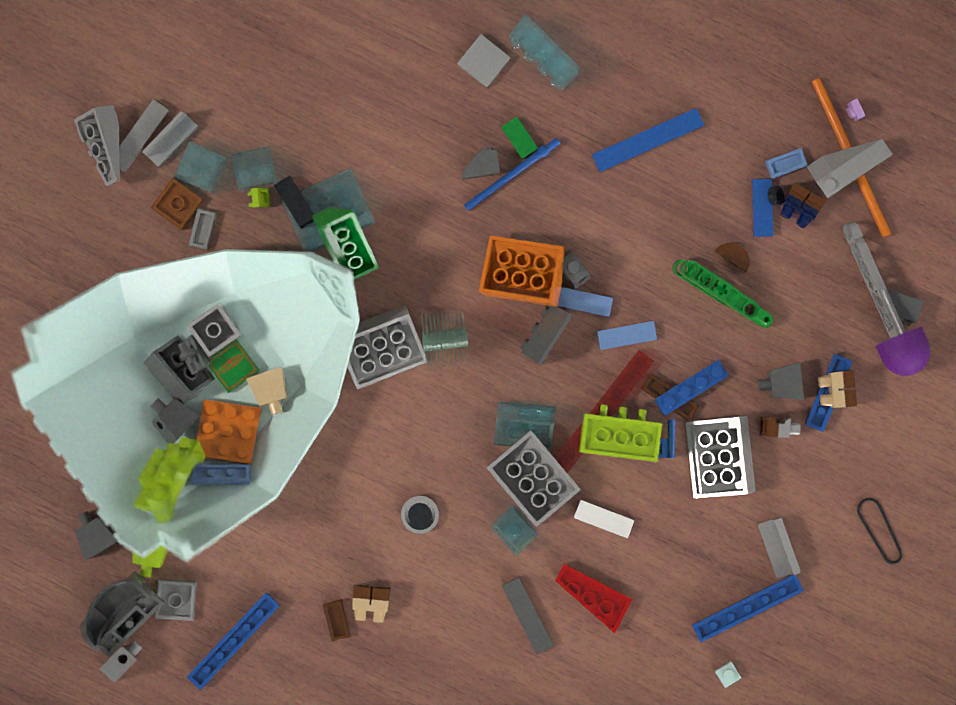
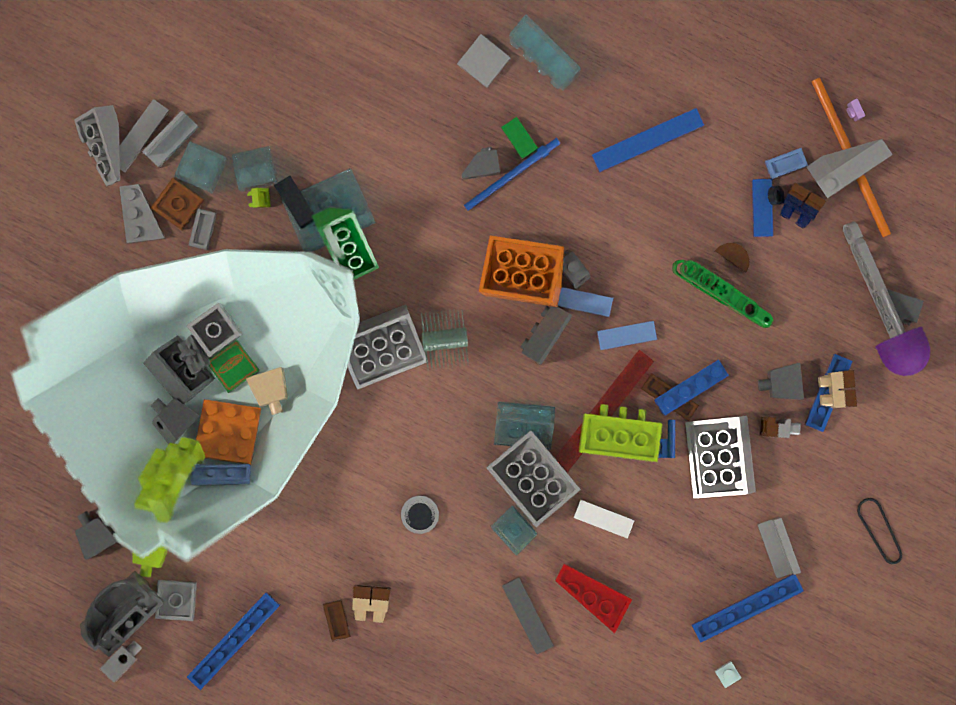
(138, 217): none -> light grey wing

